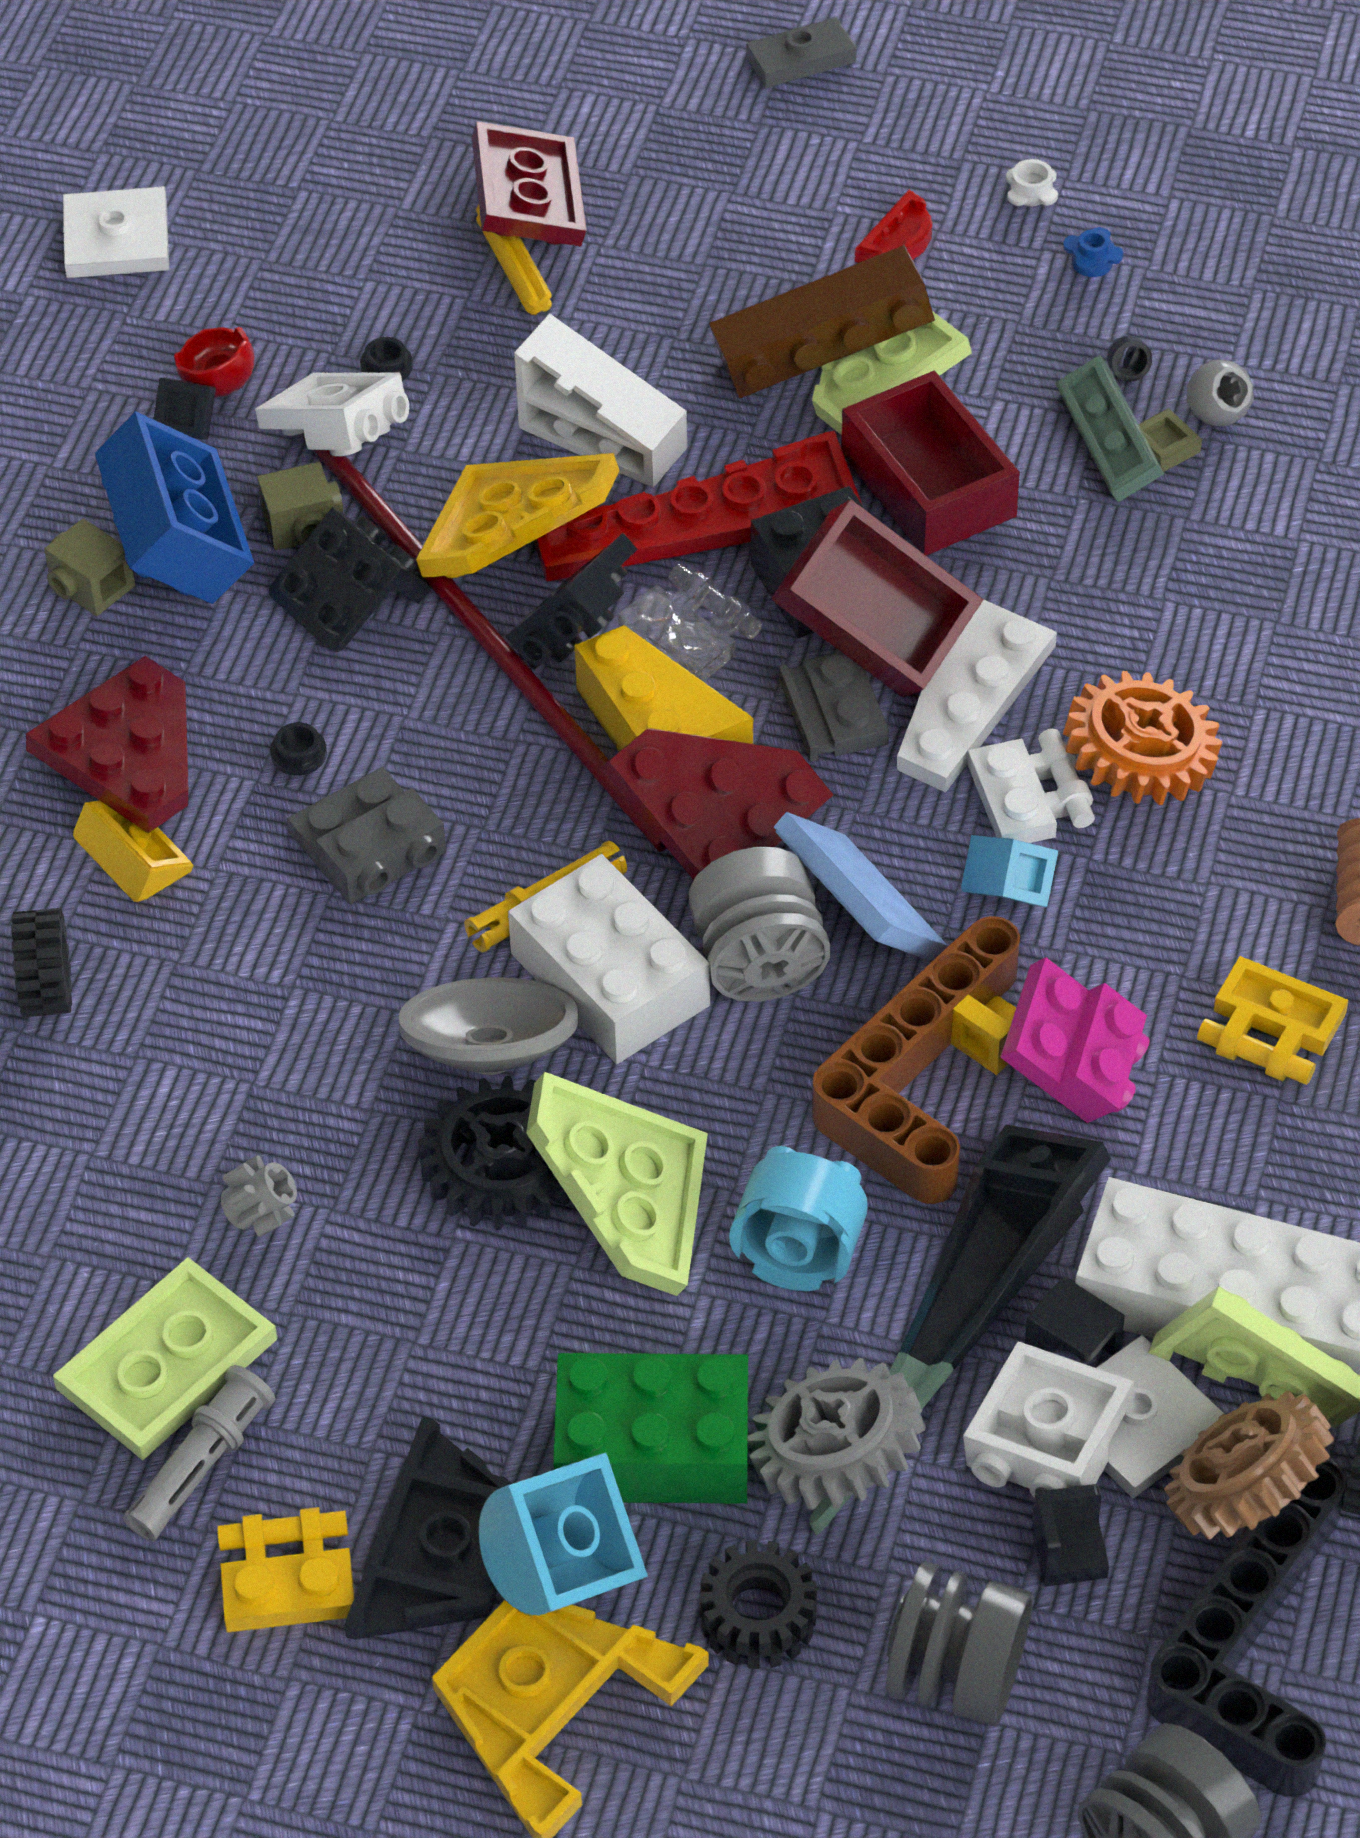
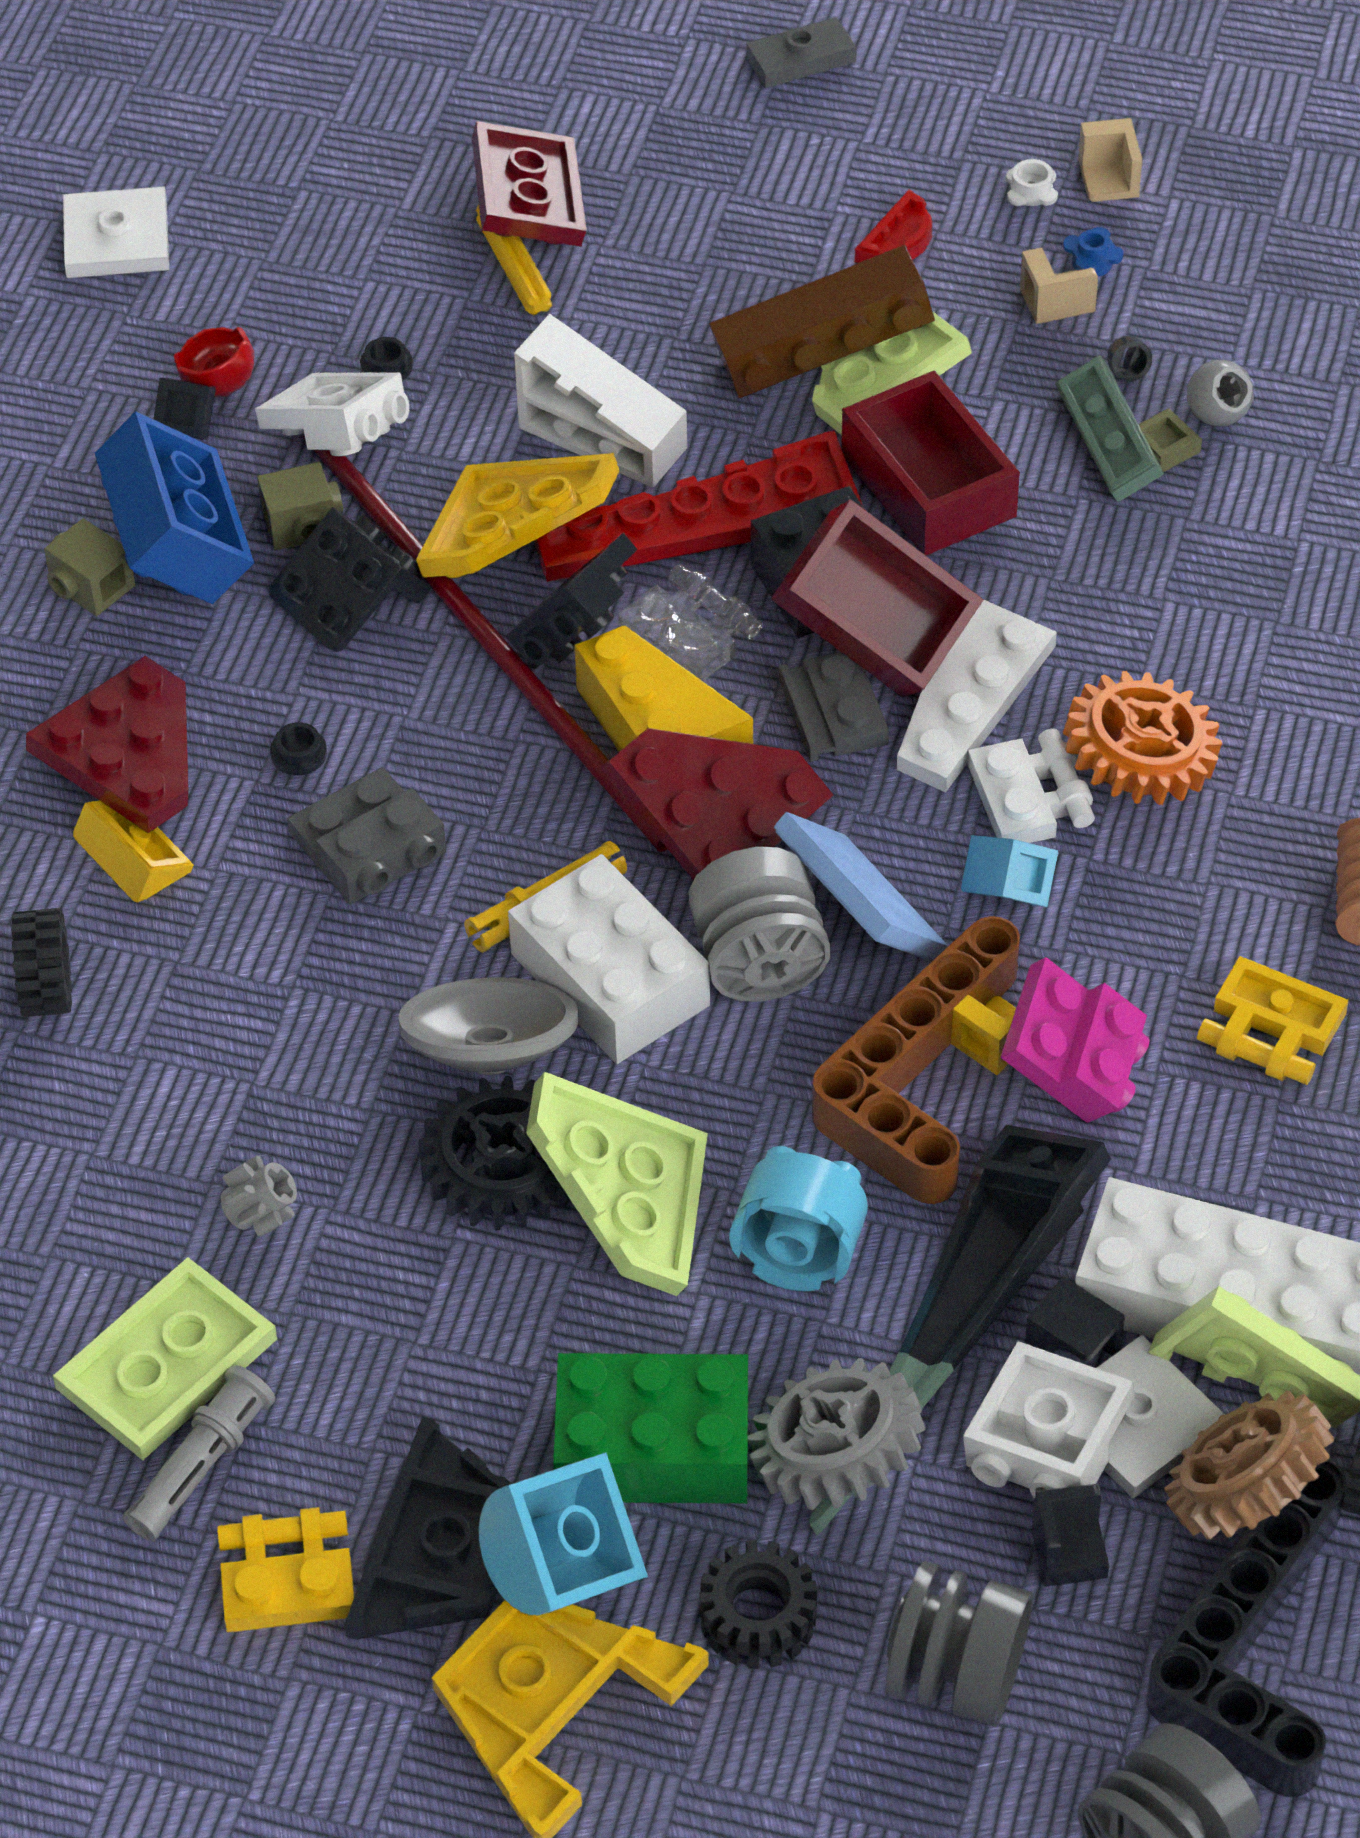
(1052, 294): none -> tan panel
(1110, 160): none -> tan panel

